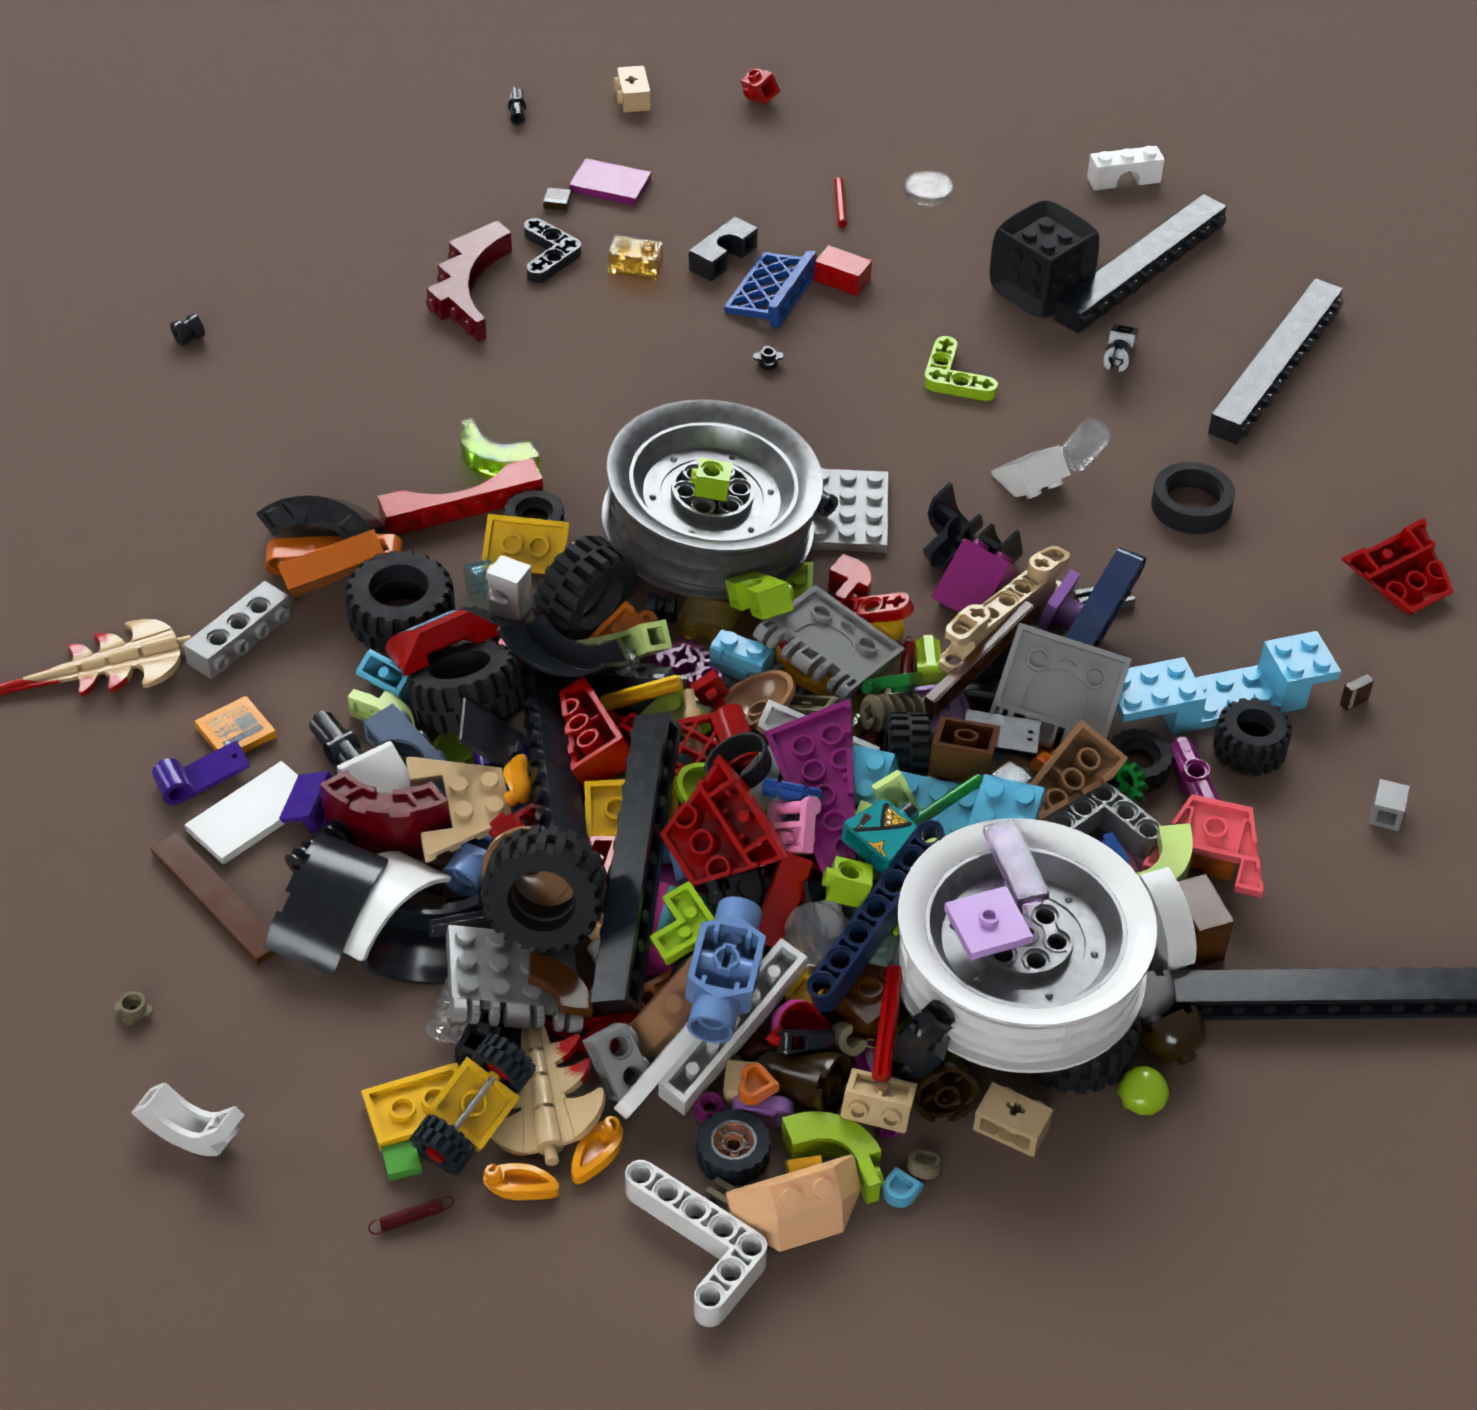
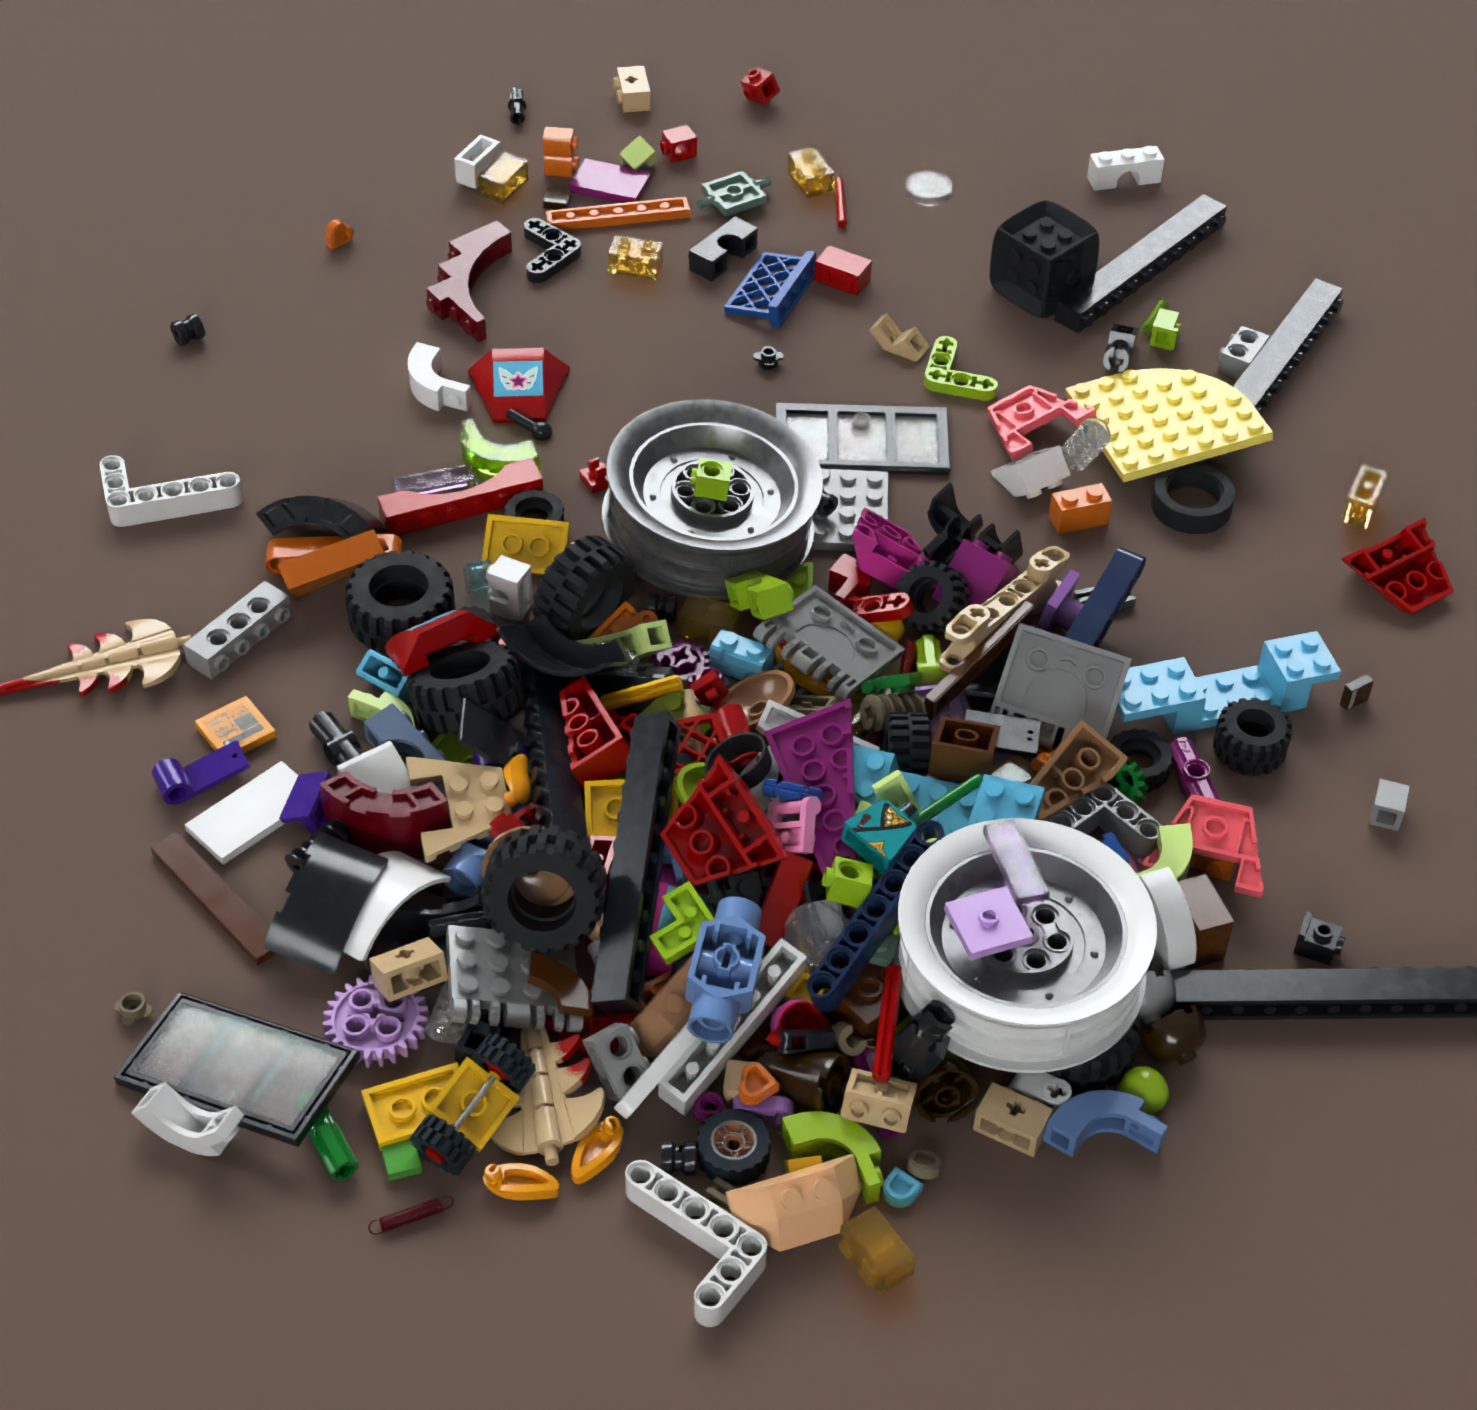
(166, 499): none -> white beam
(242, 1061): none -> clear door
(333, 1147): none -> green piece
(338, 234): none -> orange tile
(373, 1024): none -> lavender gear
(408, 969): none -> tan brick
(428, 387): none -> white arch
(438, 481): none -> clear purple tile
(483, 153): none -> white brick
(503, 177): none -> clear yellow brick
(518, 381): none -> red wedge
(540, 431): none -> black bar
(559, 152): none -> orange brick
(594, 476): none -> red tile
(619, 214): none -> orange tile
(638, 153): none -> yellowish green panel
(678, 1157): none -> black wheel
(679, 143): none -> red brick
(734, 193): none -> sand green plate
(811, 172): none -> clear yellow brick
(873, 436): none -> door
(876, 1250): none -> clear yellow brick
(884, 548): none -> dark pink wedge
(906, 344): none -> tan slope
(953, 595): none -> black tyre
(1028, 410): none -> coral wing
(1042, 1088): none -> white piece
(1080, 508): none -> orange brick
(1103, 1112): none -> medium blue arch
(1147, 326): none -> lime piece
(1165, 329): none -> lime brick
(1169, 418): none -> light yellow plate
(1240, 351): none -> light grey brick
(1319, 940): none -> black brick
(1364, 496): none -> clear yellow brick

